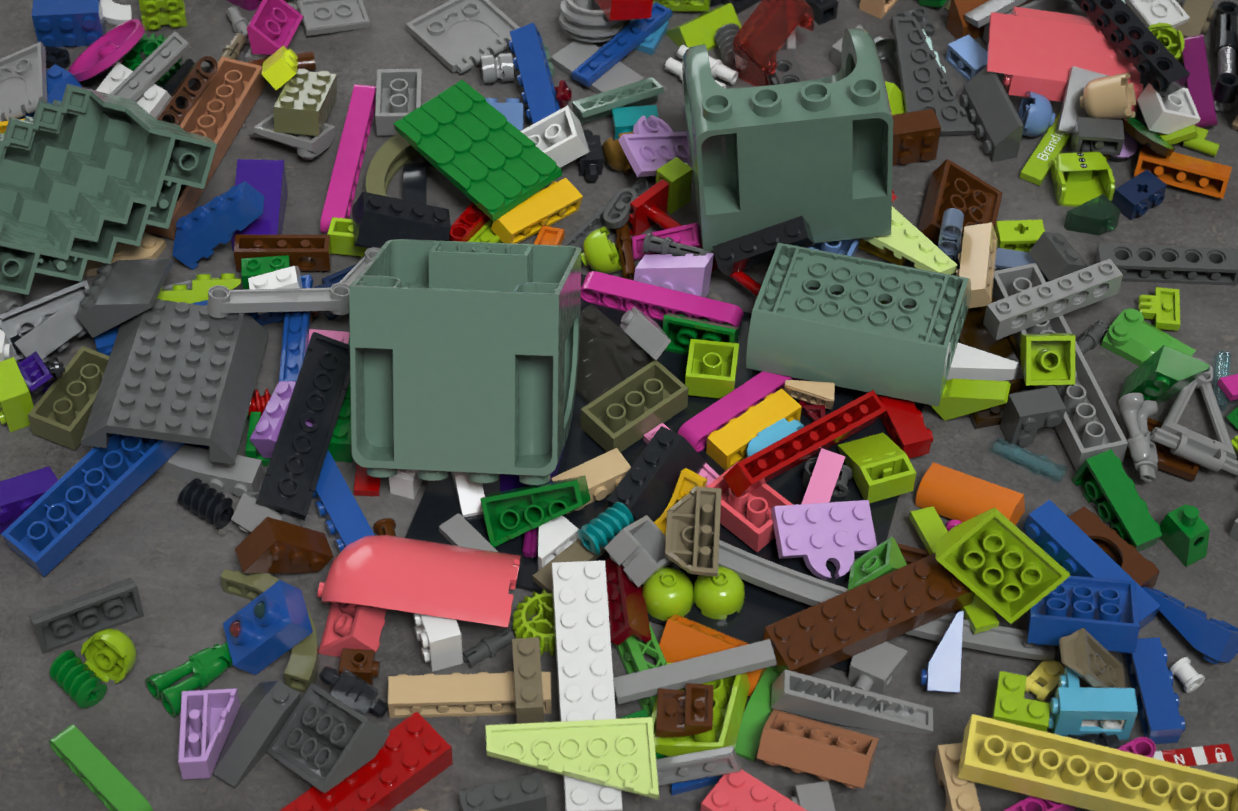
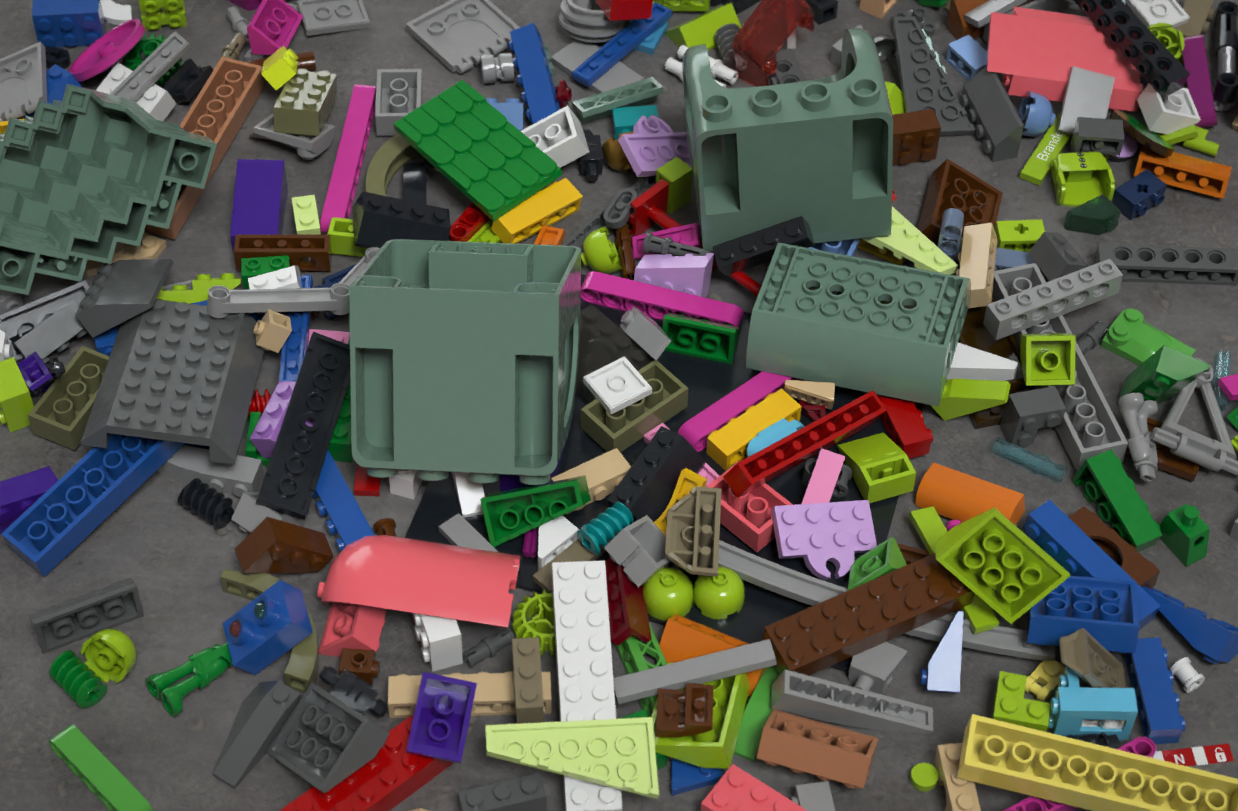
(185, 93): reddish brown beam -> none
(204, 729): lavender wedge -> none
(216, 223): blue wedge -> none
(272, 331): none -> tan brick
(306, 215): none -> yellowish green brick
(441, 717): none -> dark purple slope
(617, 385): none -> white tile
(697, 765): light grey tile -> none
(711, 368): lime brick -> none
(924, 777): none -> lime tile
(1109, 97): tan cylinder -> none
(1162, 307): lime hinge -> none

